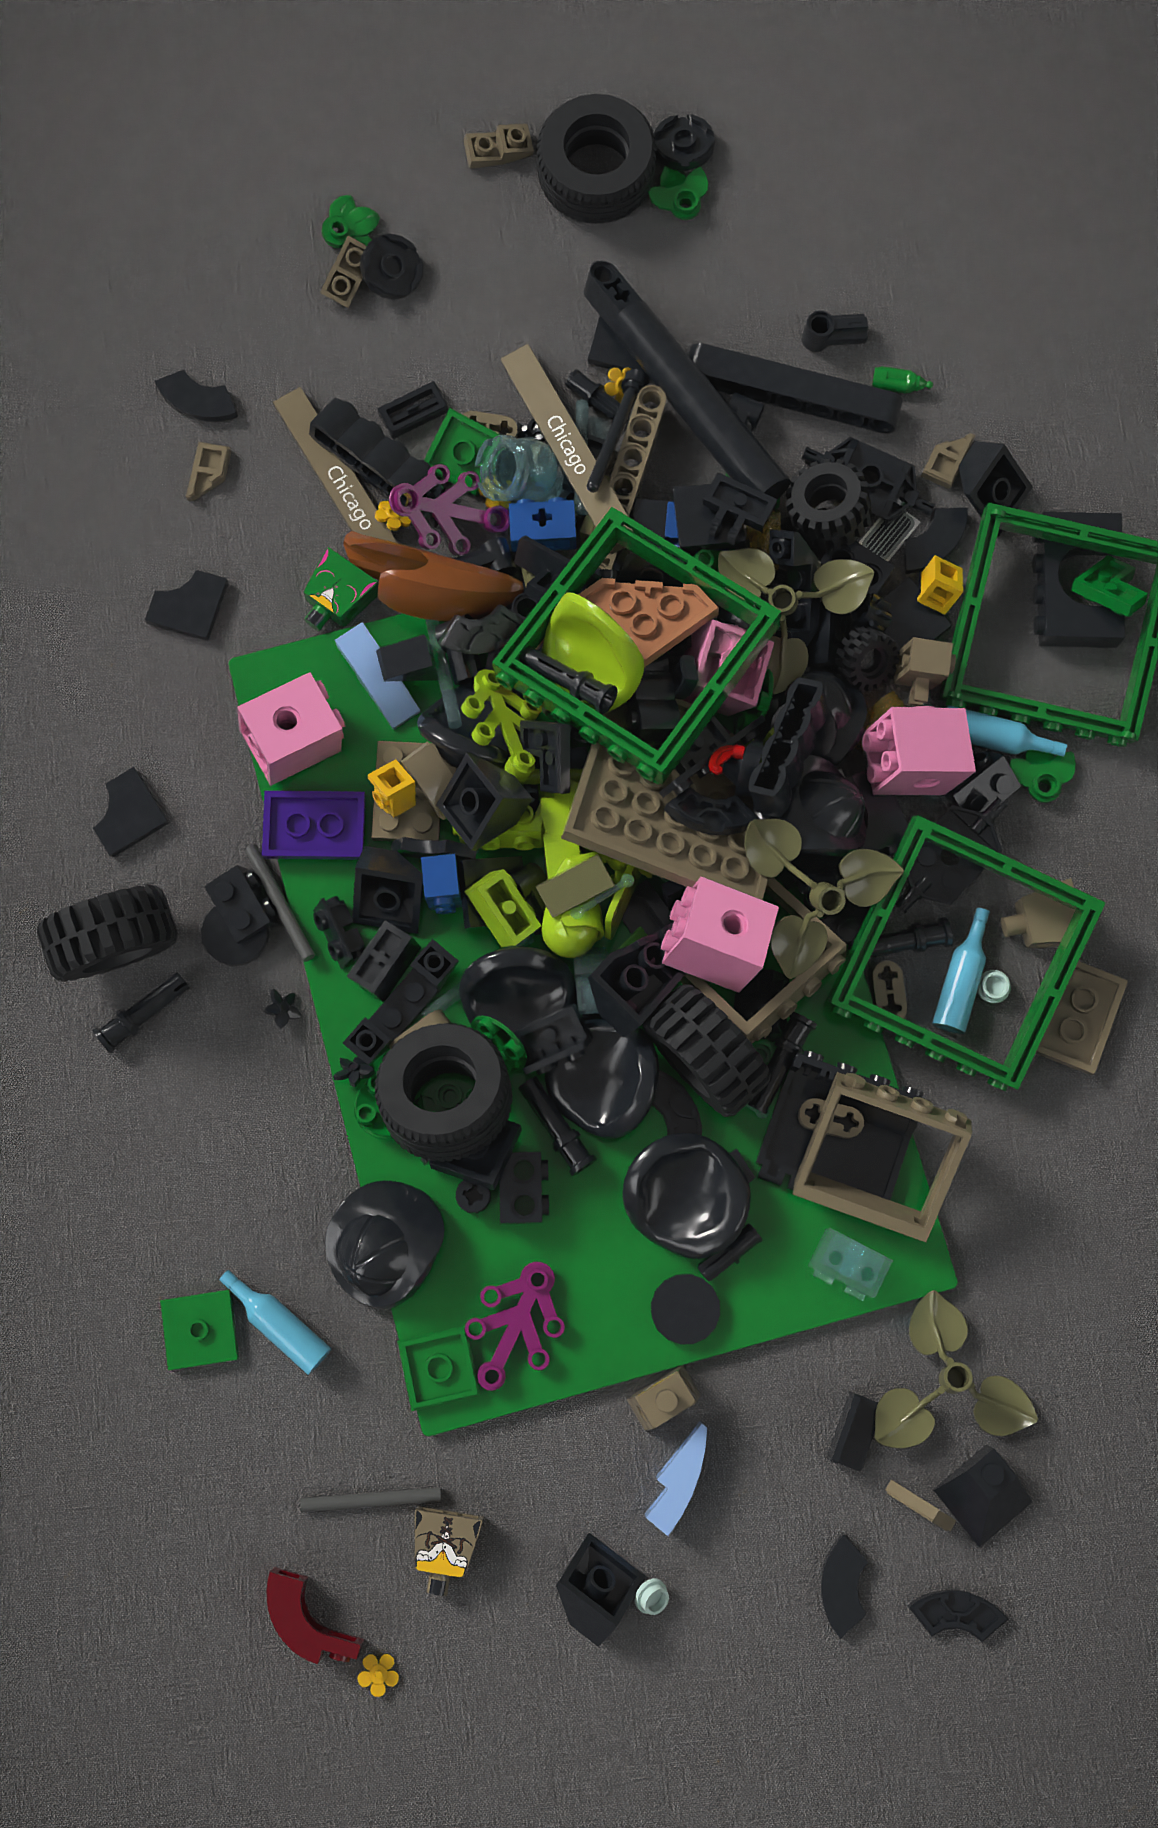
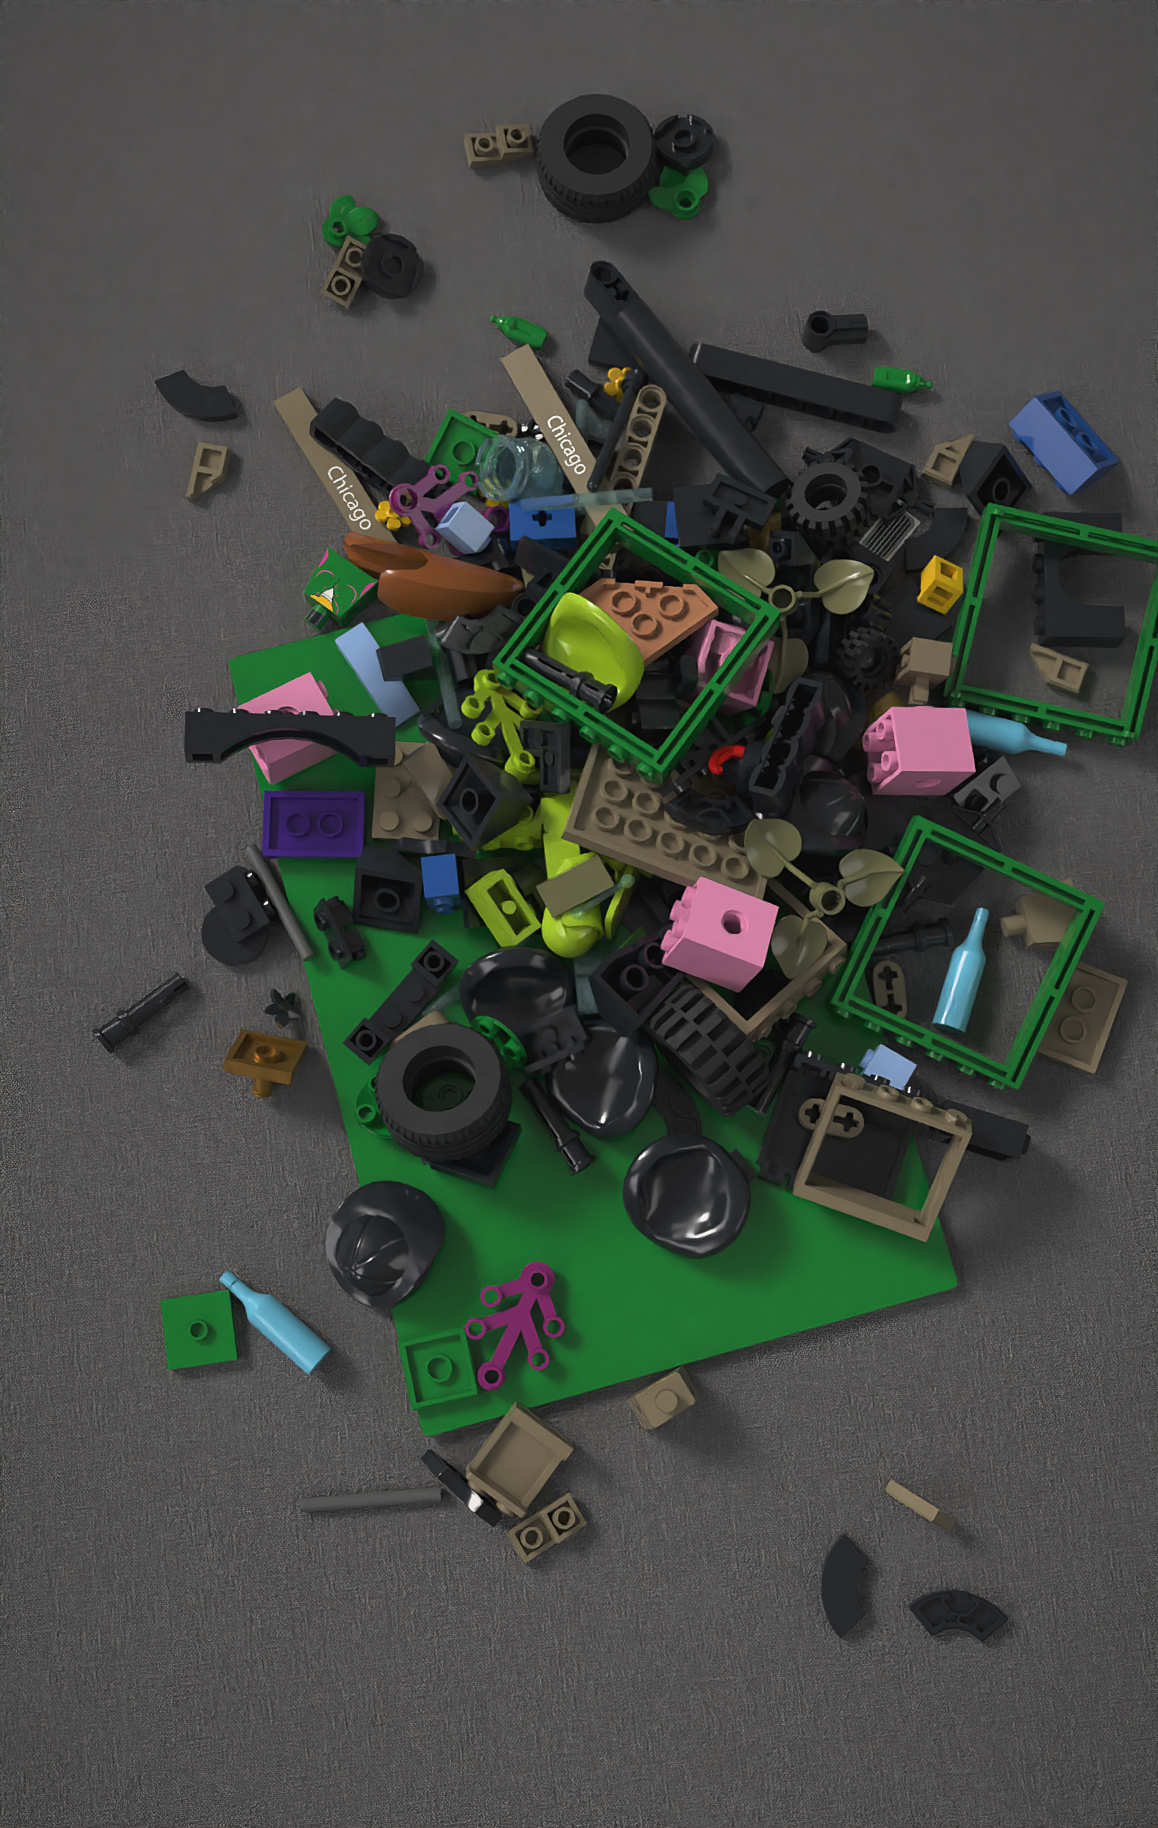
(107, 932): black tyre -> none
(130, 813): black tile -> none
(189, 608): black tile -> none
(219, 735): none -> black arch
(265, 1059): none -> pearl gold tile
(297, 1626): dark red arch -> none
(354, 1071): black plant -> none
(378, 1674): yellow plant -> none
(384, 961): black hinge -> none
(389, 792): yellow brick -> none
(417, 420): black tile -> none
(444, 1545): torso -> none
(458, 1484): none -> black tile
(465, 528): none -> light blue brick
(478, 1197): black wheel -> none
(512, 1188): black brick -> none
(517, 1460): none -> dark tan panel
(521, 331): none -> green piece
(545, 1528): none -> dark tan slope
(587, 499): none -> clear light blue bar
(597, 1589): black slope -> none
(652, 1597): light aqua plate -> none
(680, 1479): light blue slope -> none
(685, 1309): black tile -> none
(716, 1264): black axle -> none
(849, 1264): clear light blue brick -> none
(853, 1432): black panel -> none
(888, 1065): none -> light blue brick
(939, 1328): olive plant -> none
(983, 1494): black slope -> none
(991, 1134): none -> black window
(994, 986): light aqua plate -> none
(1045, 768): green plate -> none
(1058, 669): none -> dark tan tile
(1063, 442): none -> blue slope
(1108, 586): green plate -> none

